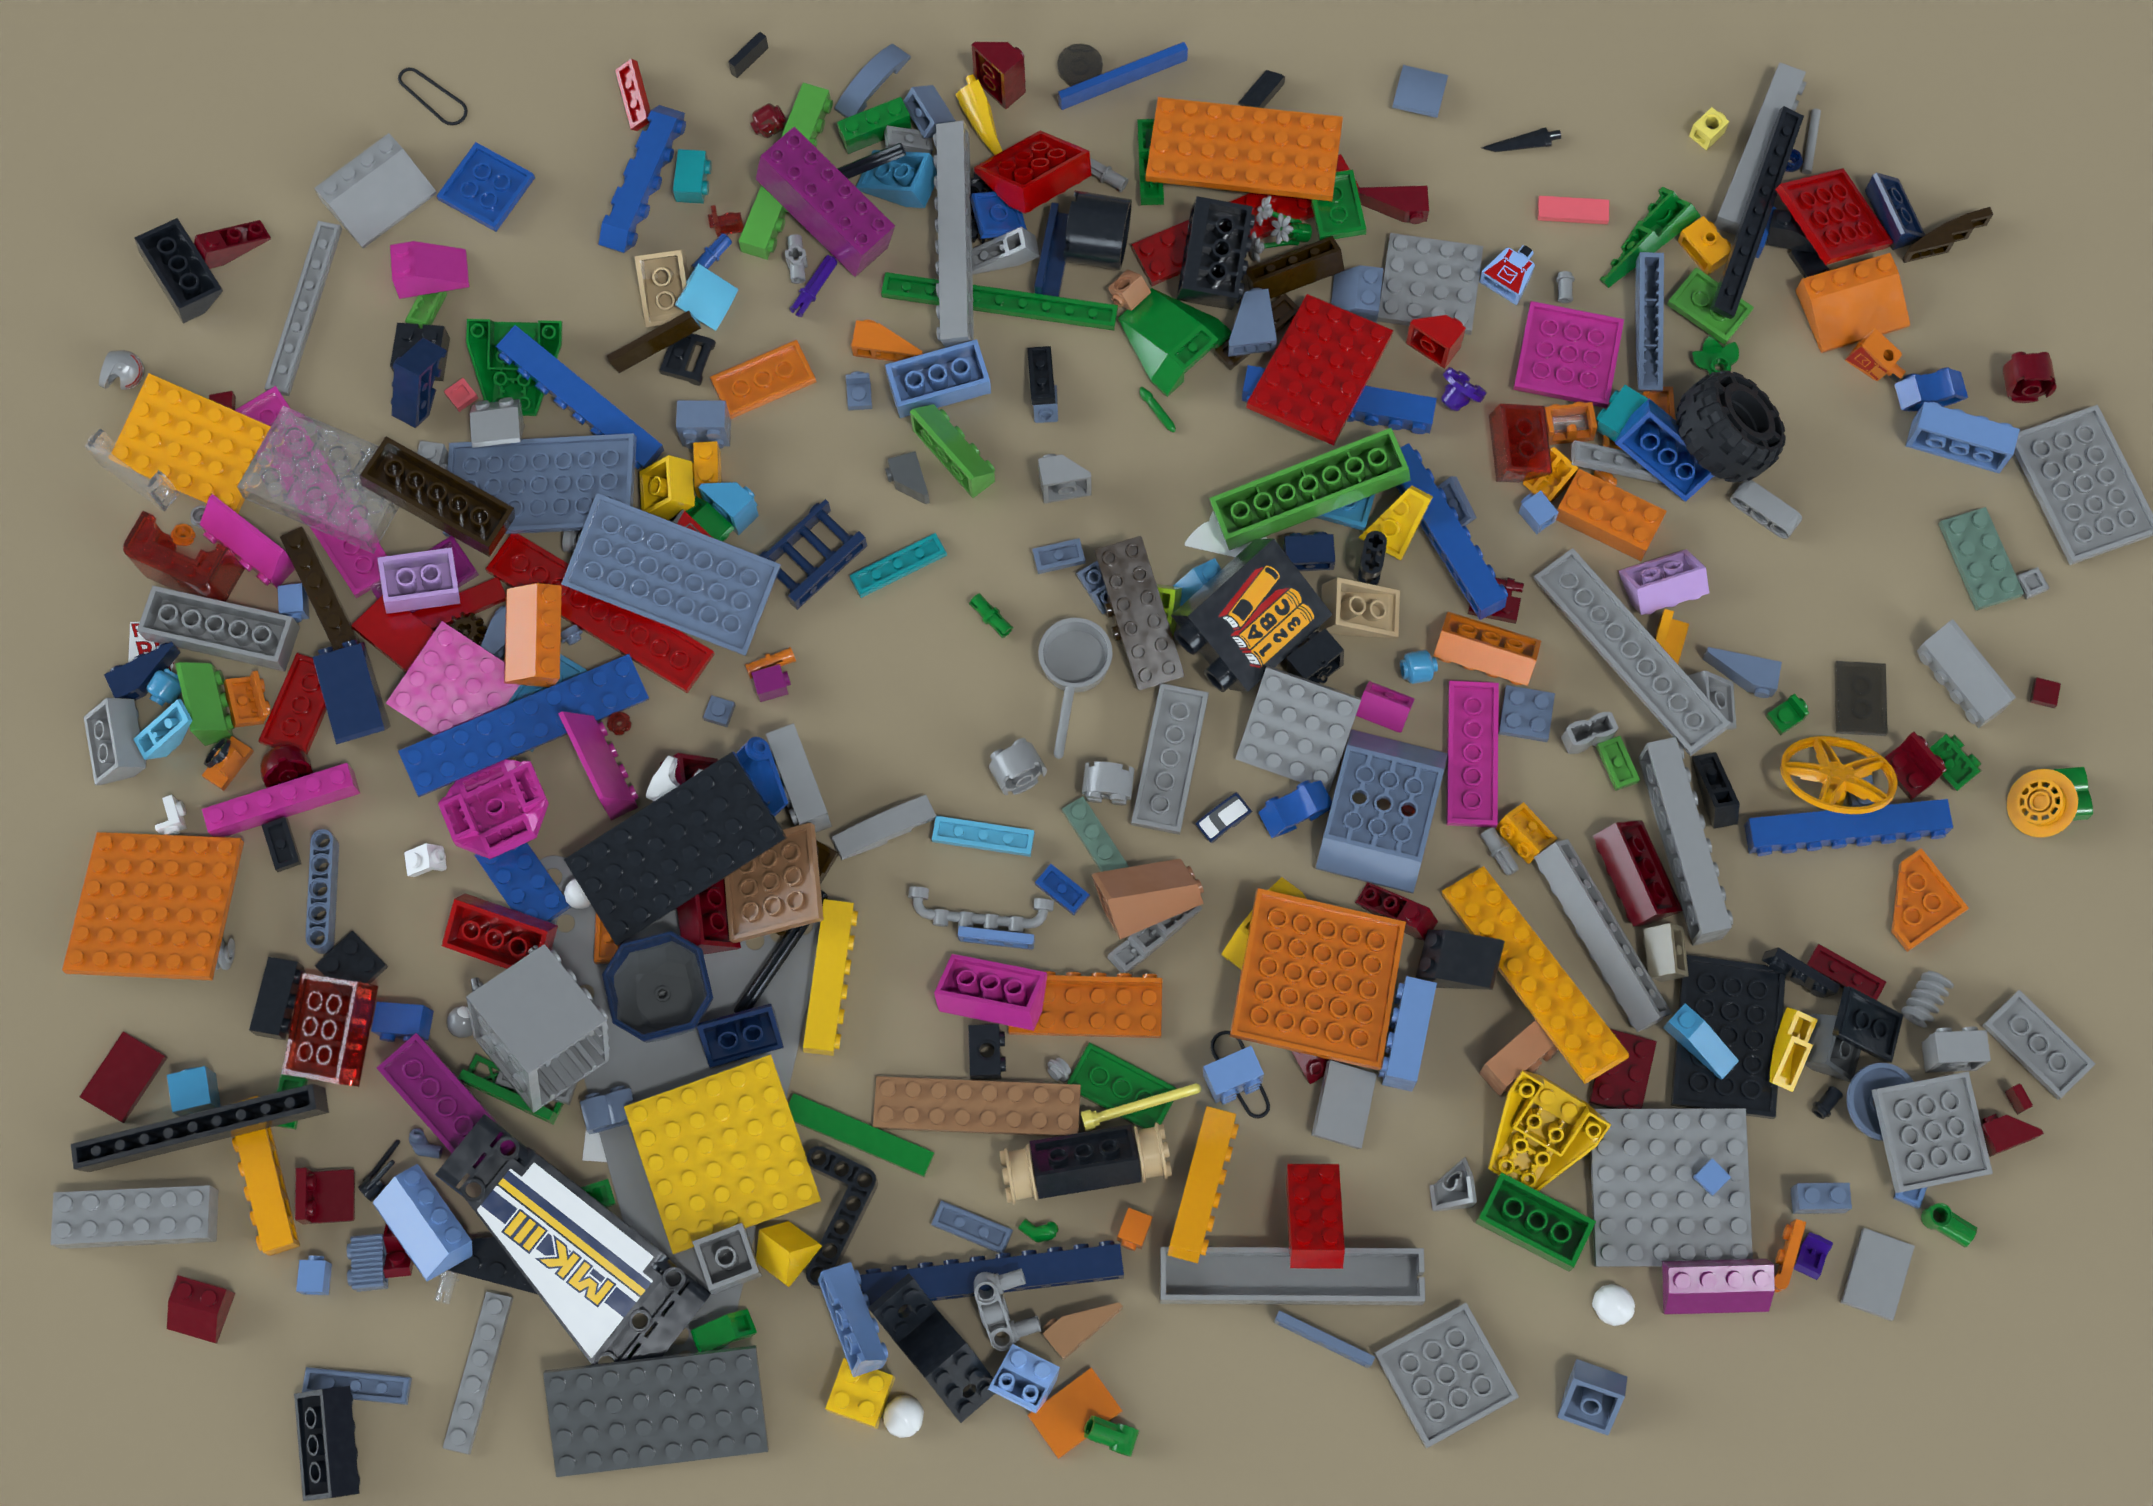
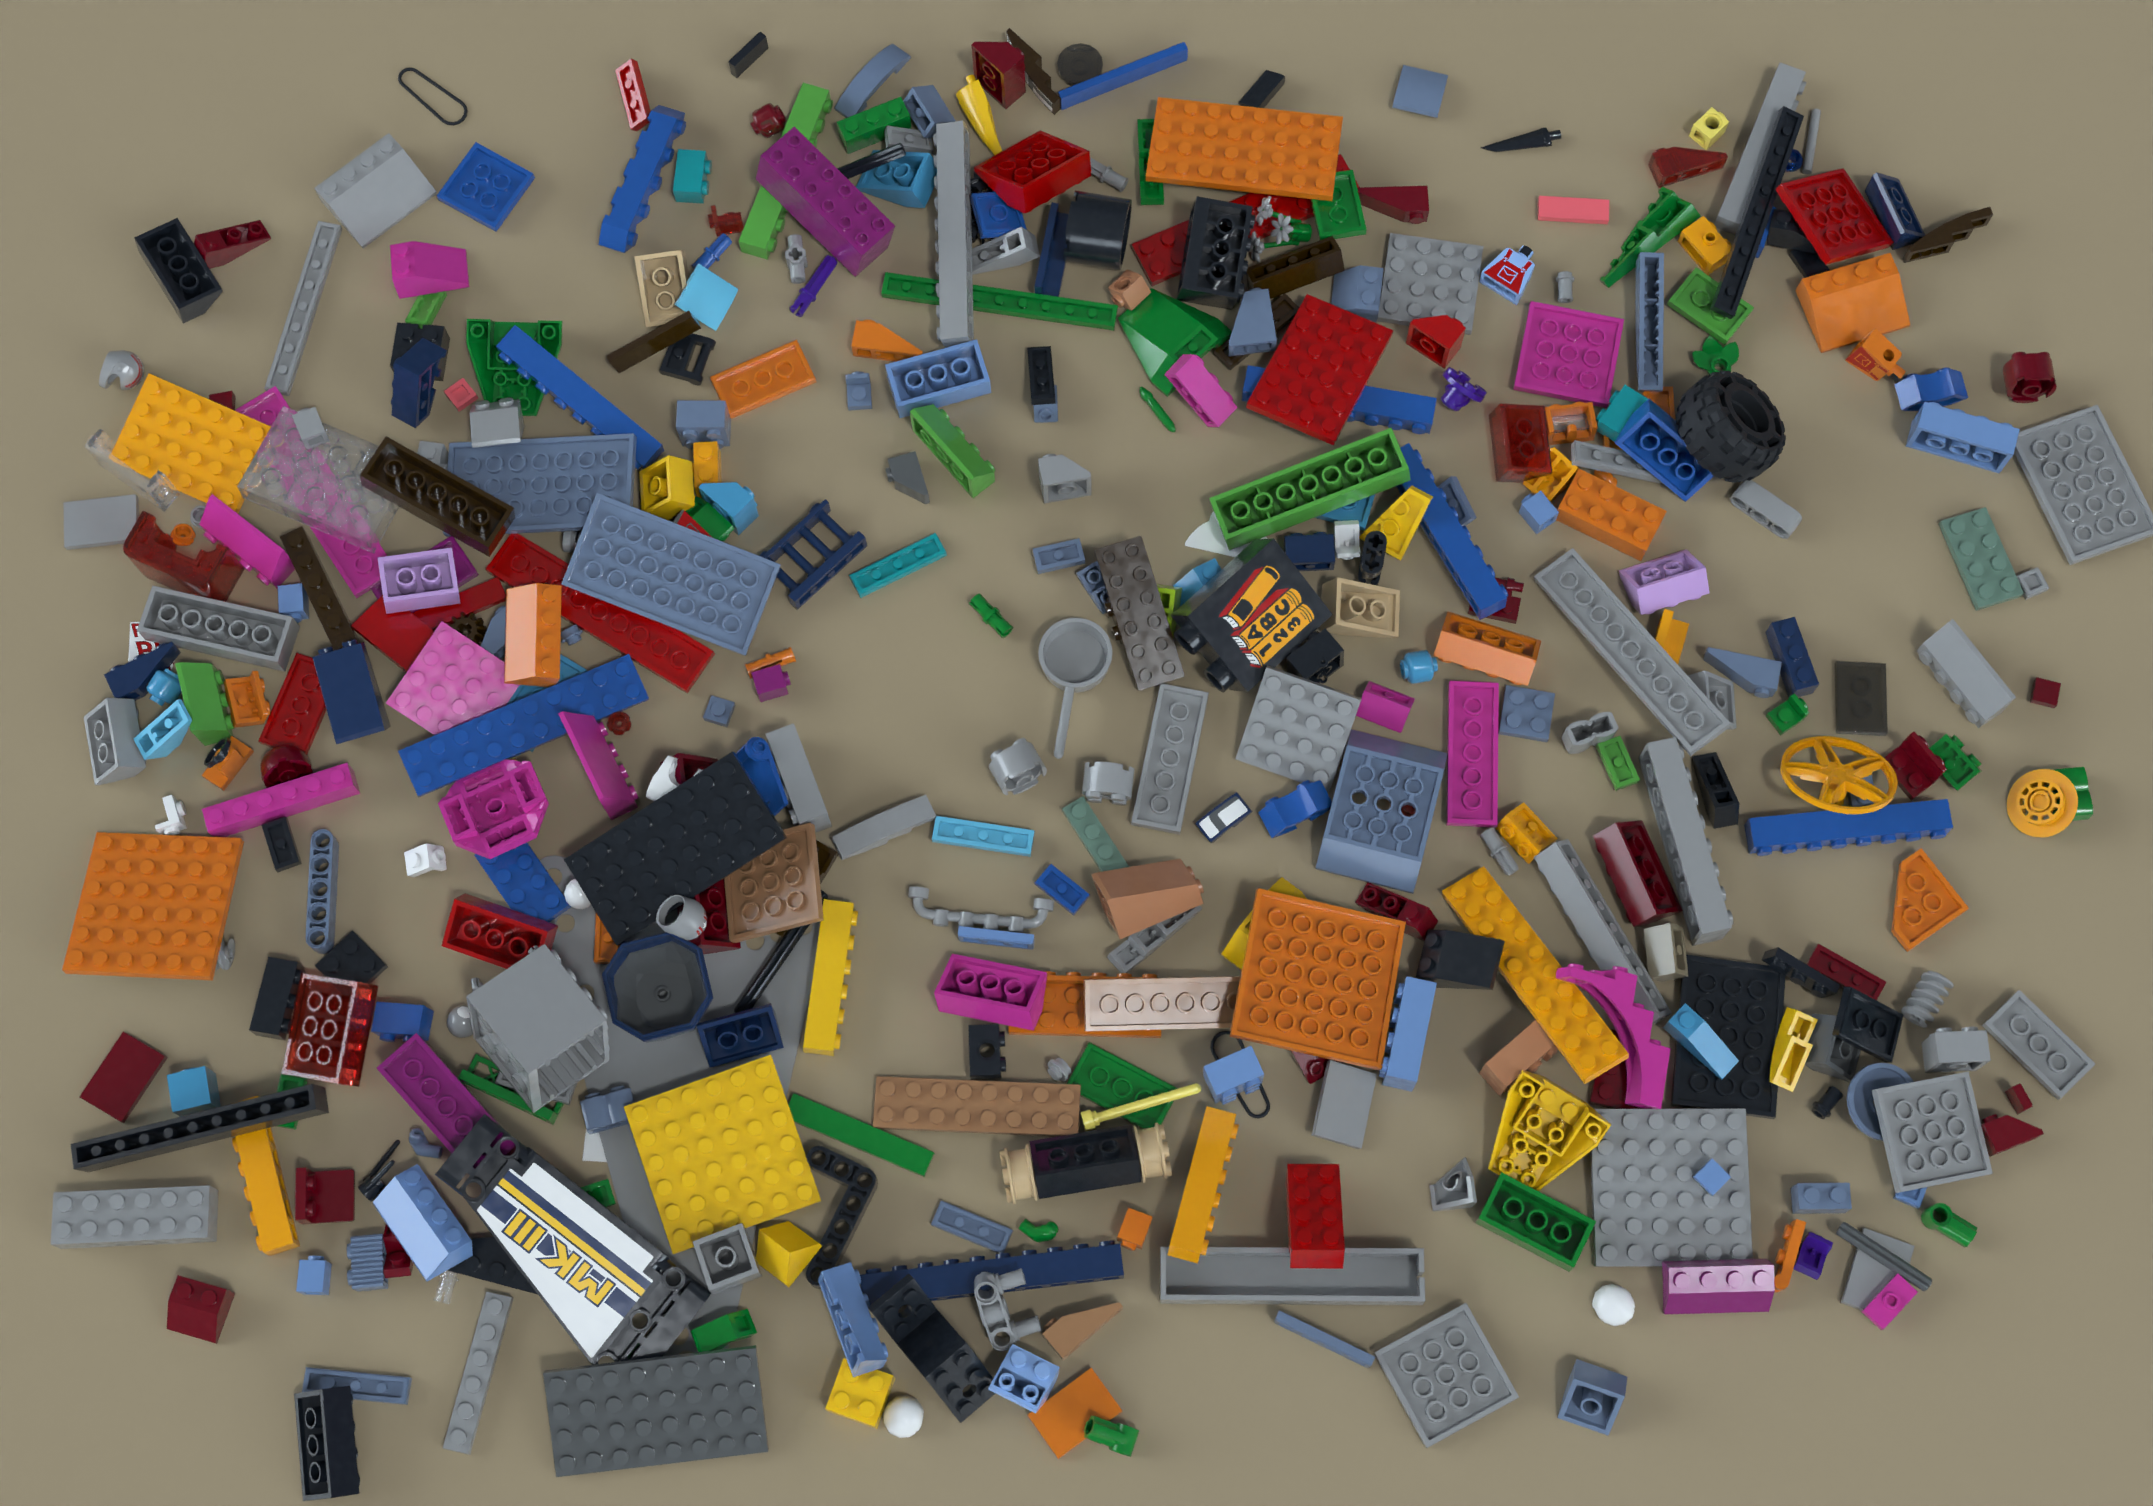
(99, 521): none -> light grey tile
(310, 427): none -> light grey brick
(690, 921): none -> light grey helmet
(1035, 76): none -> dark brown slope
(1159, 1003): none -> plate
(1201, 390): none -> dark pink brick
(1346, 539): none -> white bracket
(1633, 1023): none -> dark pink arch
(1680, 164): none -> clear red slope
(1790, 649): none -> dark blue brick
(1884, 1256): none -> dark grey axle
(1889, 1301): none -> dark pink plate

